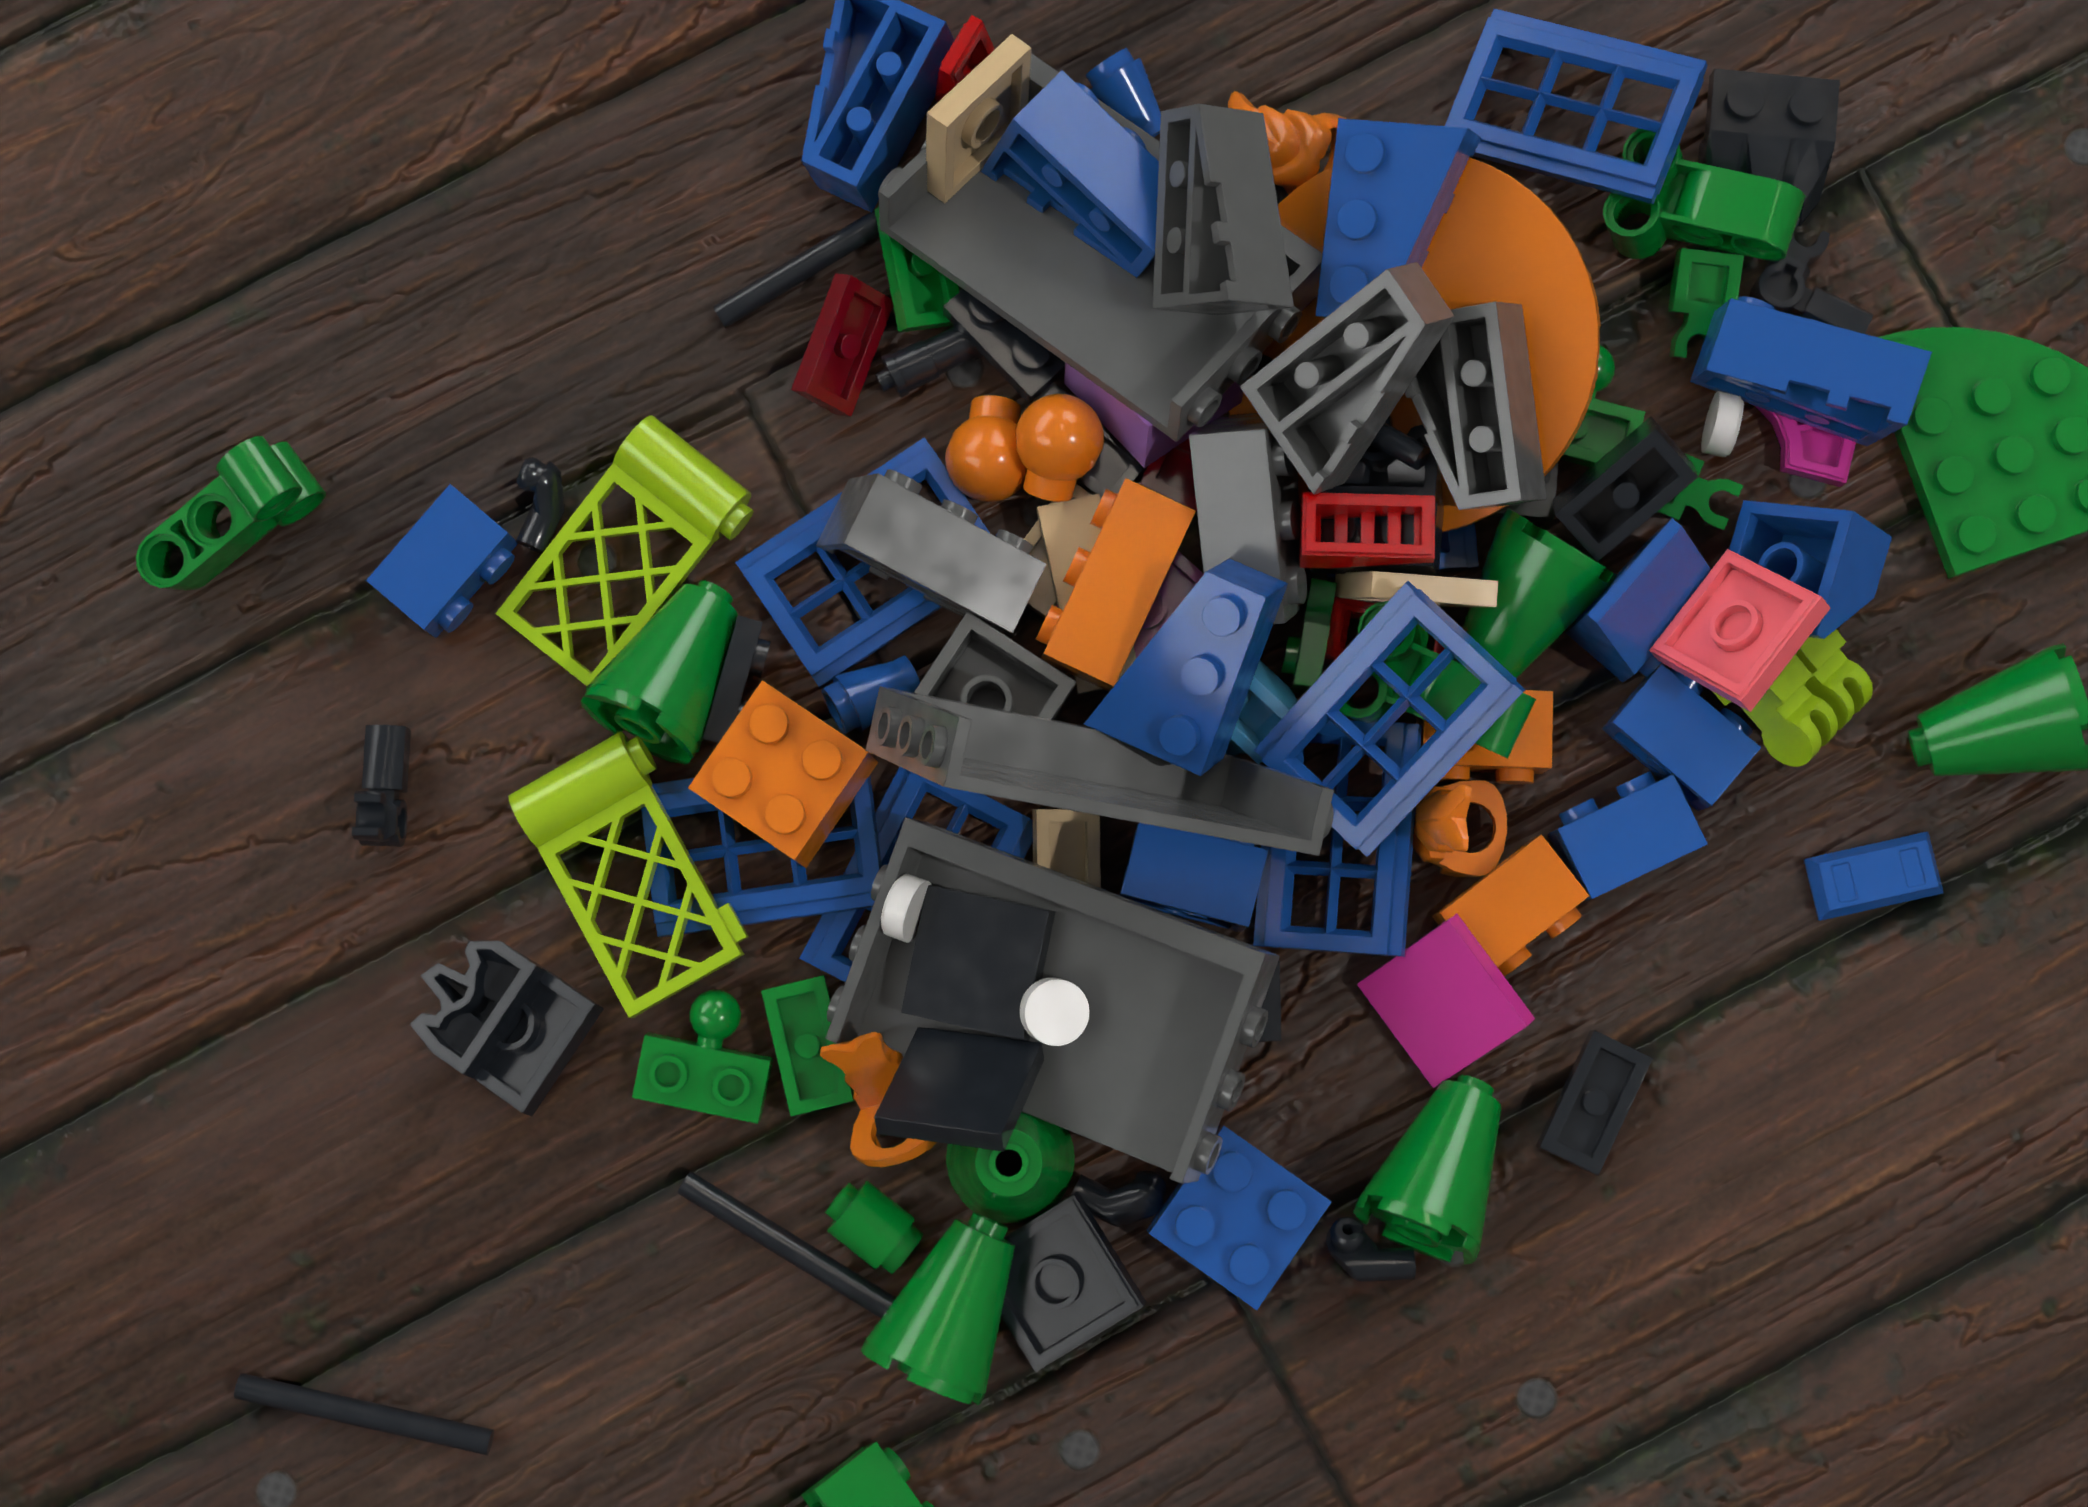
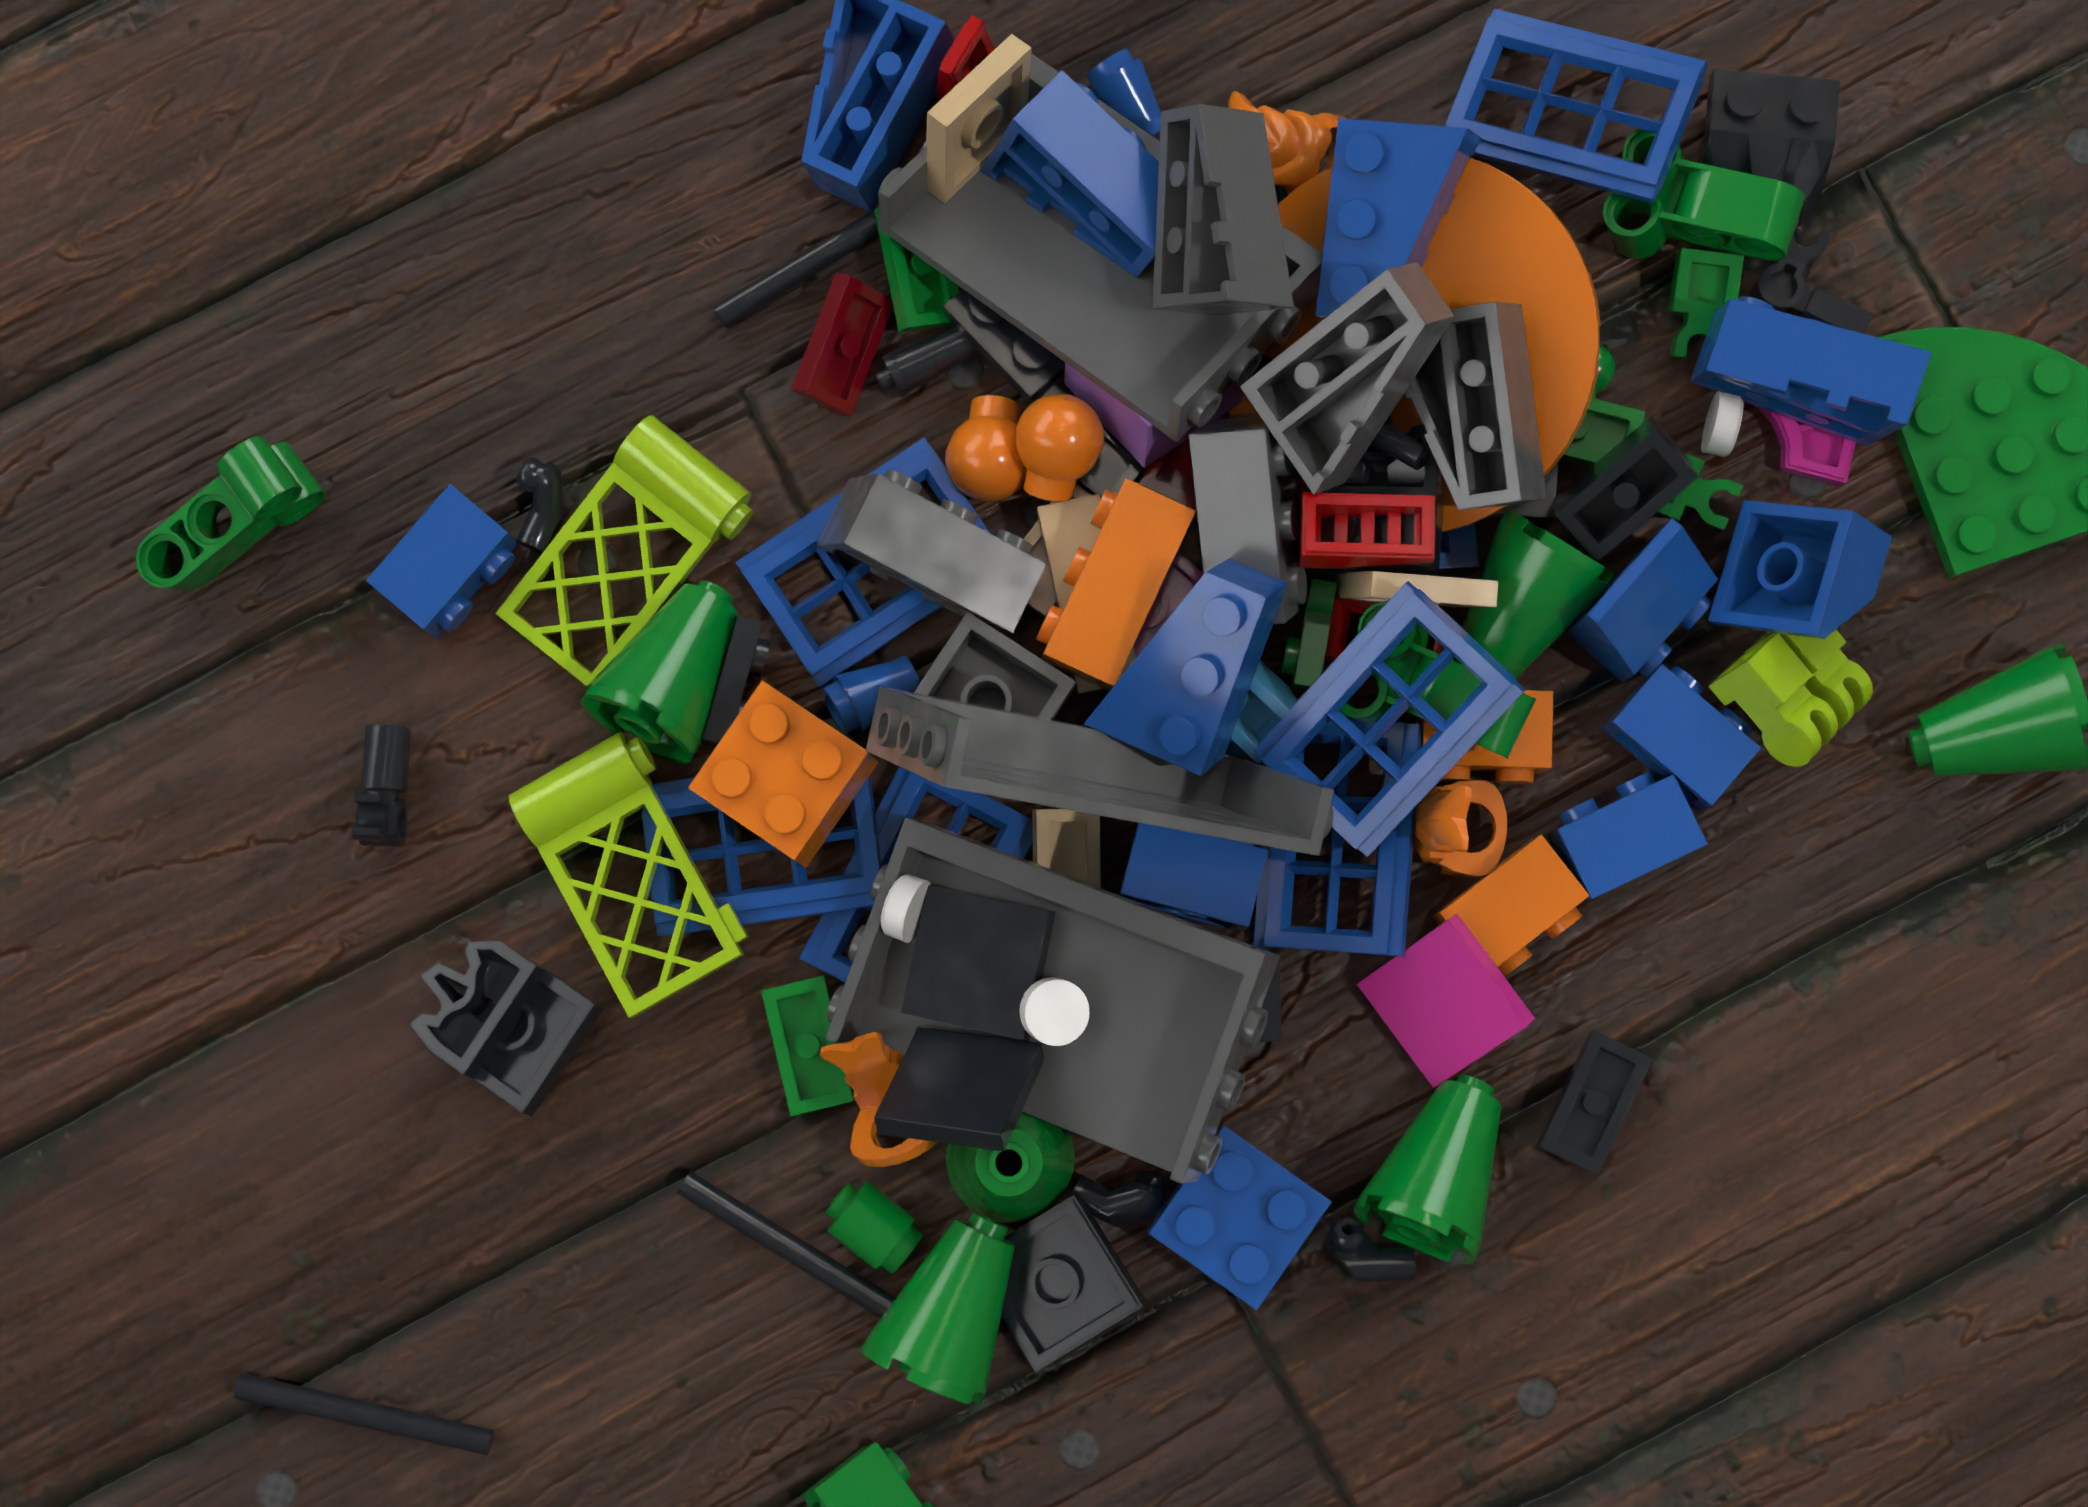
(704, 1073): green plate -> none
(1739, 629): coral tile -> none
(1873, 876): blue tile -> none

